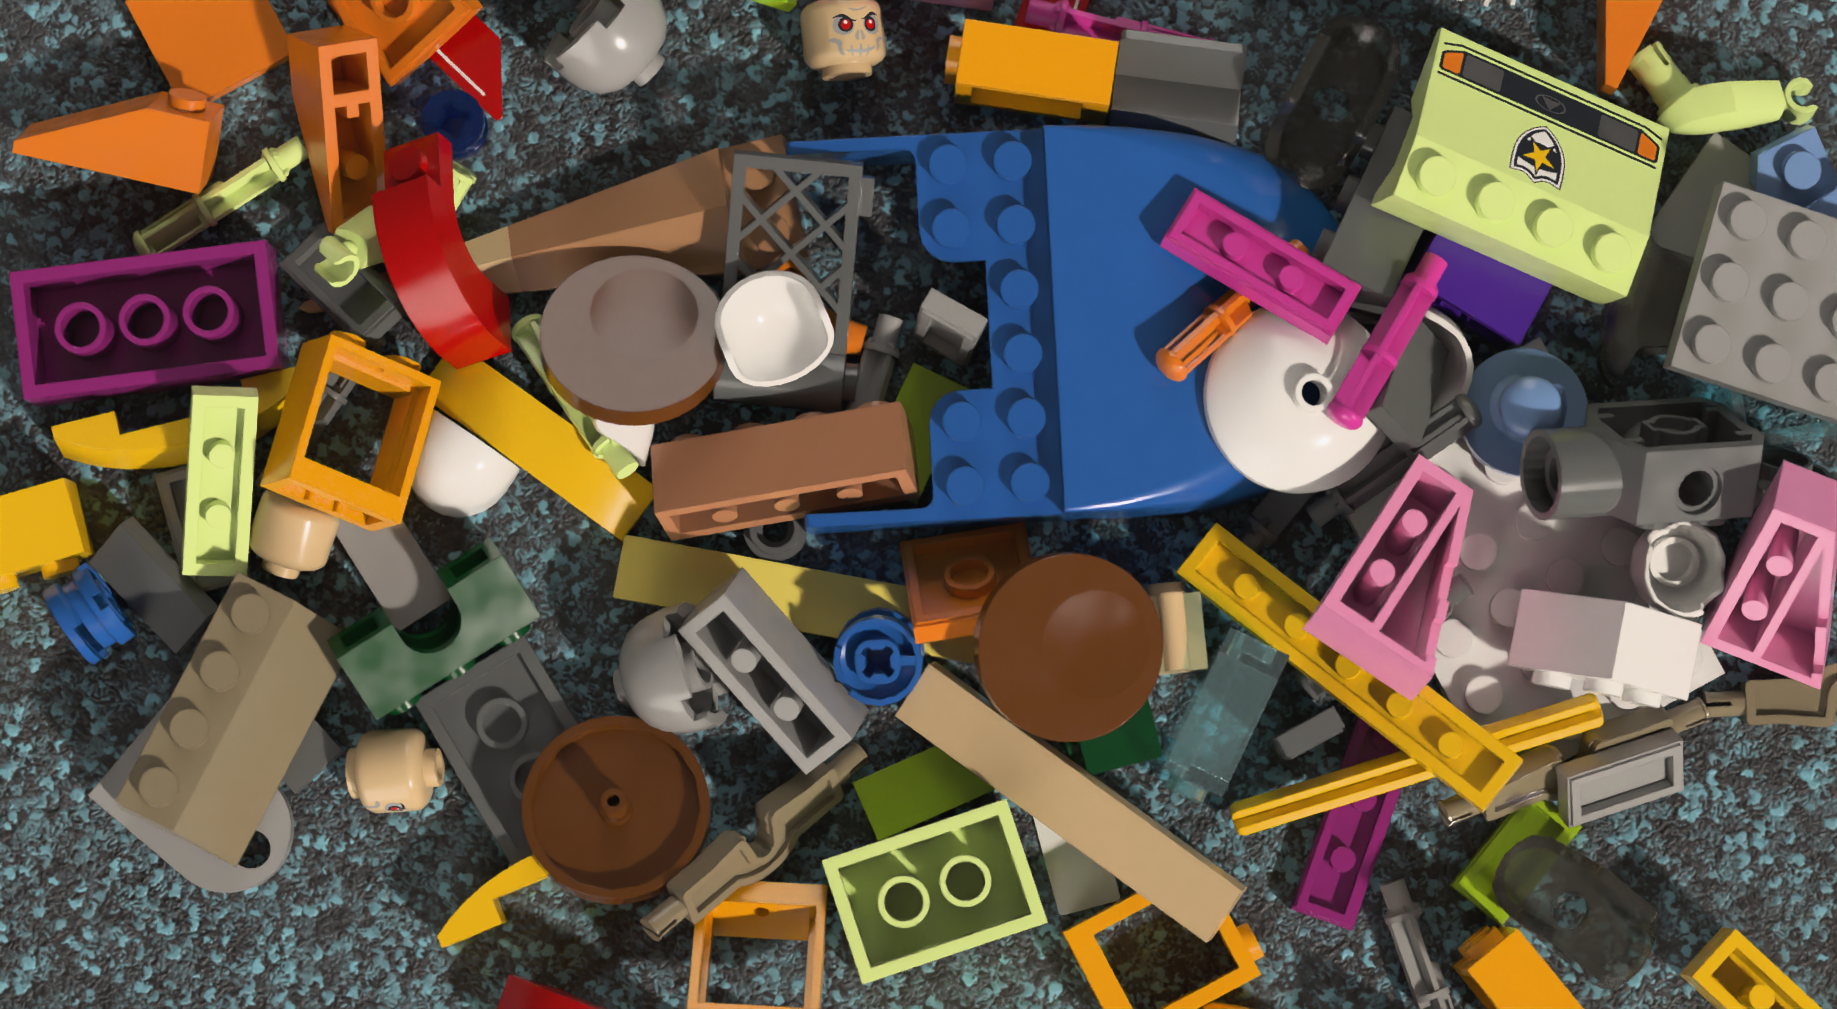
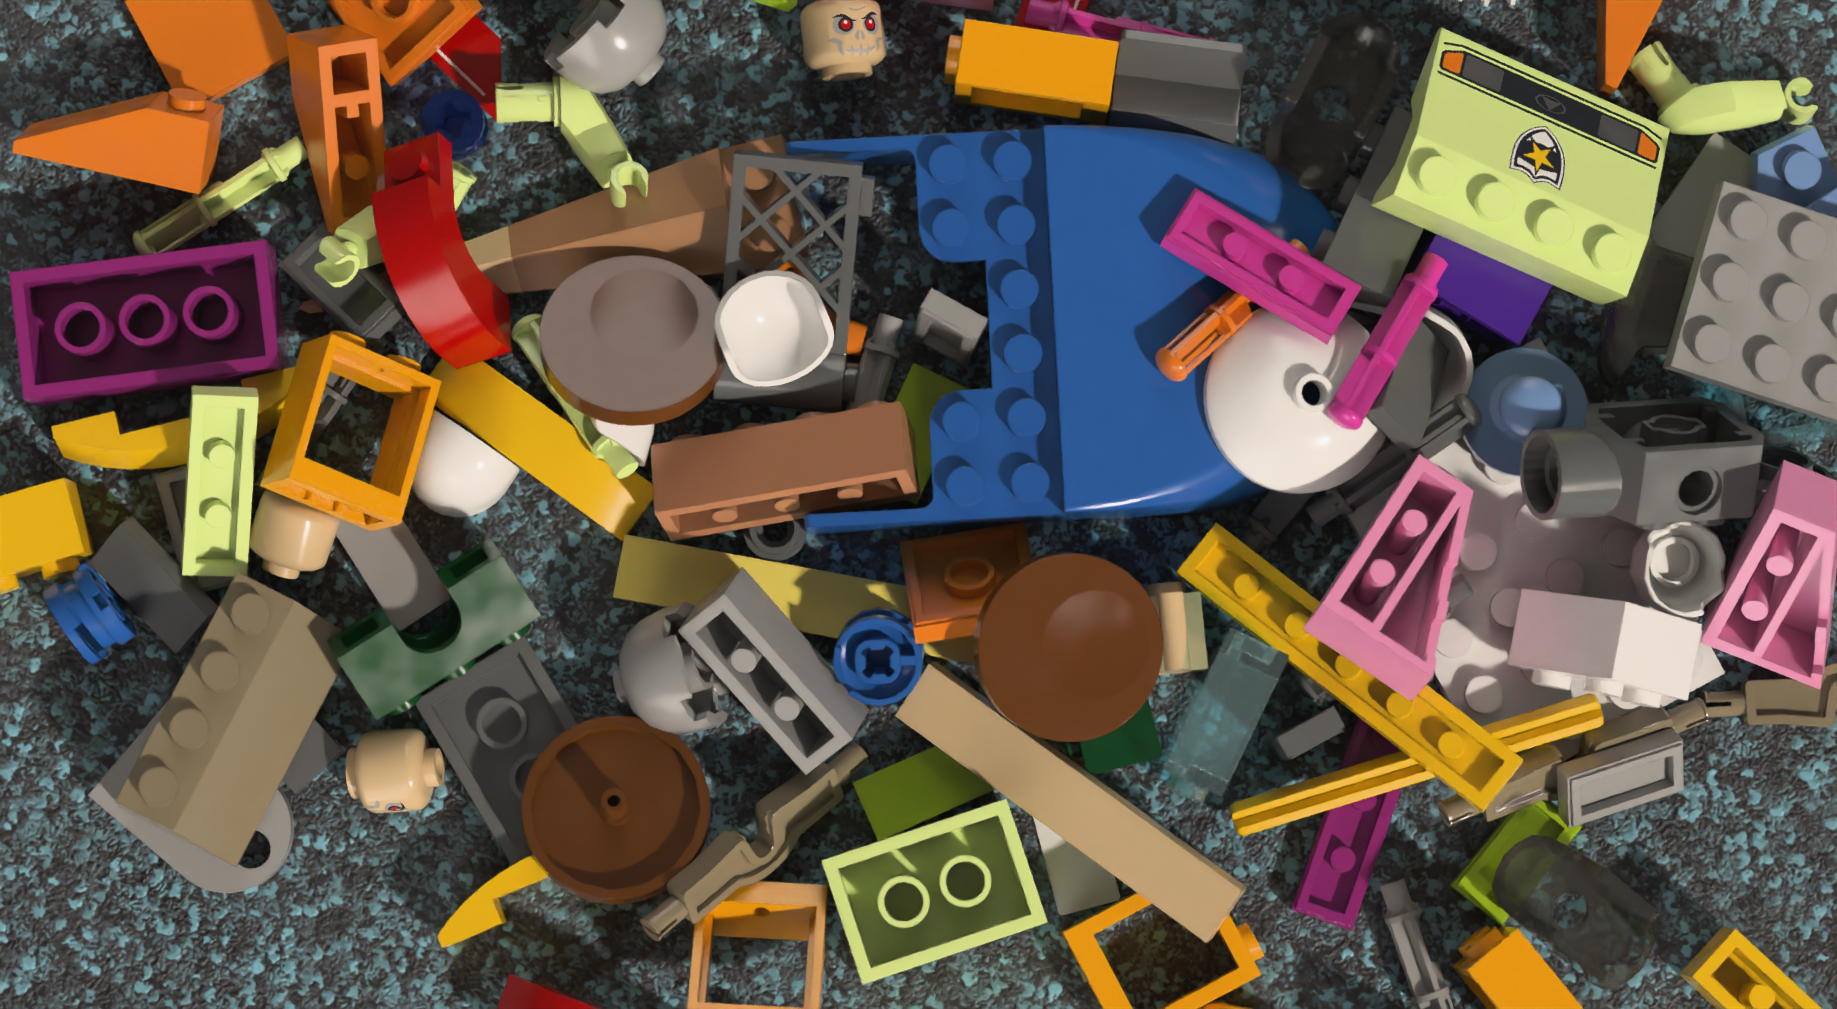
(582, 124): none -> yellowish green arm

